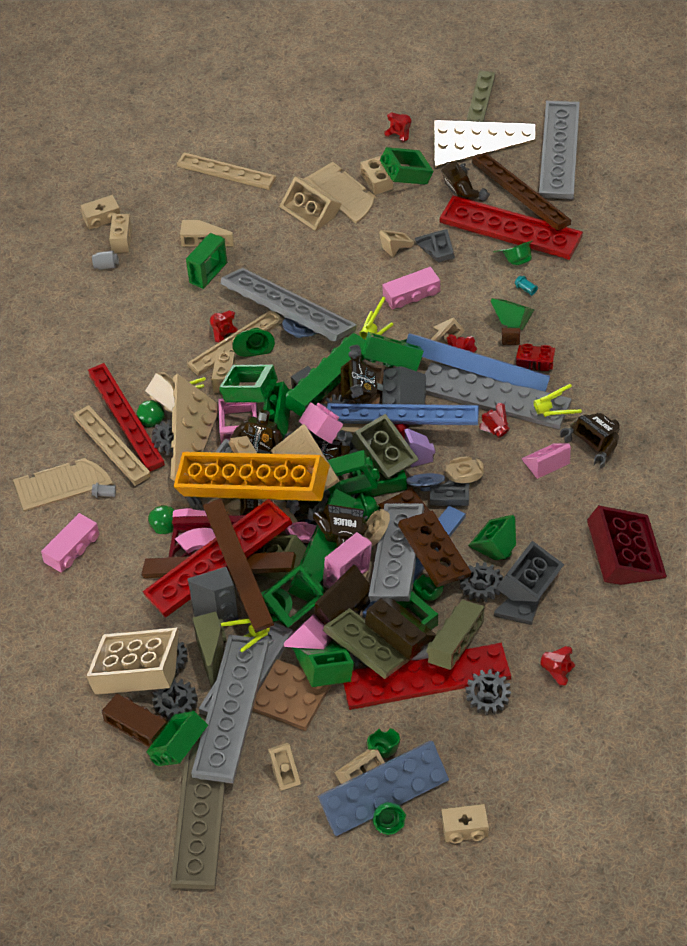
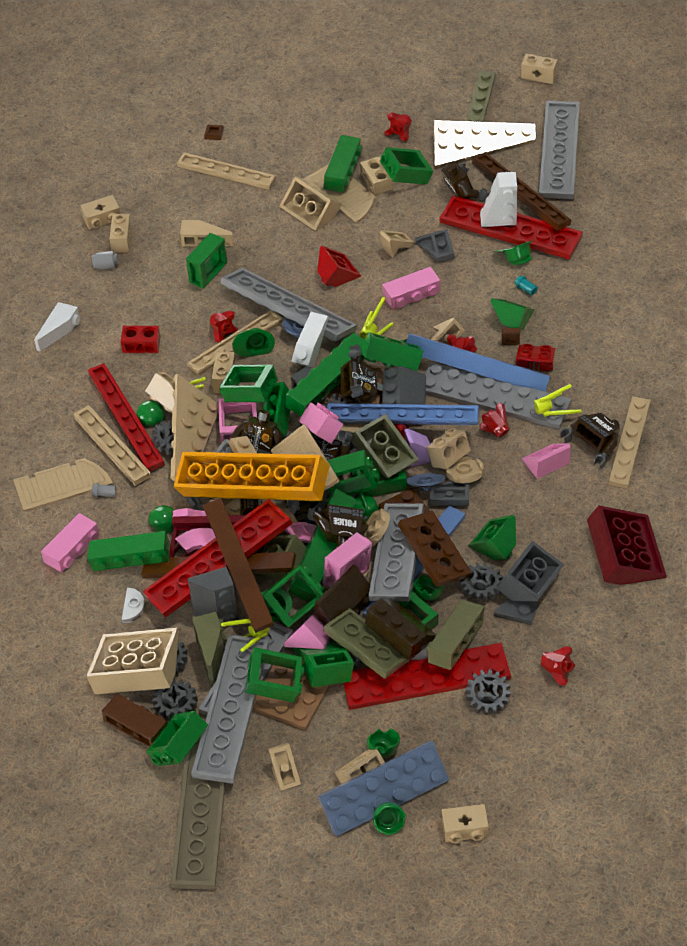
(59, 323): none -> white slope
(129, 551): none -> green brick
(133, 605): none -> white plate
(140, 339): none -> red brick
(214, 132): none -> reddish brown tile
(270, 689): none -> green window
(310, 340): none -> white slope
(335, 267): none -> red slope
(342, 163): none -> green brick
(448, 448): none -> tan brick
(502, 202): none -> white wedge
(539, 68): none -> tan brick
(629, 442): none -> tan plate

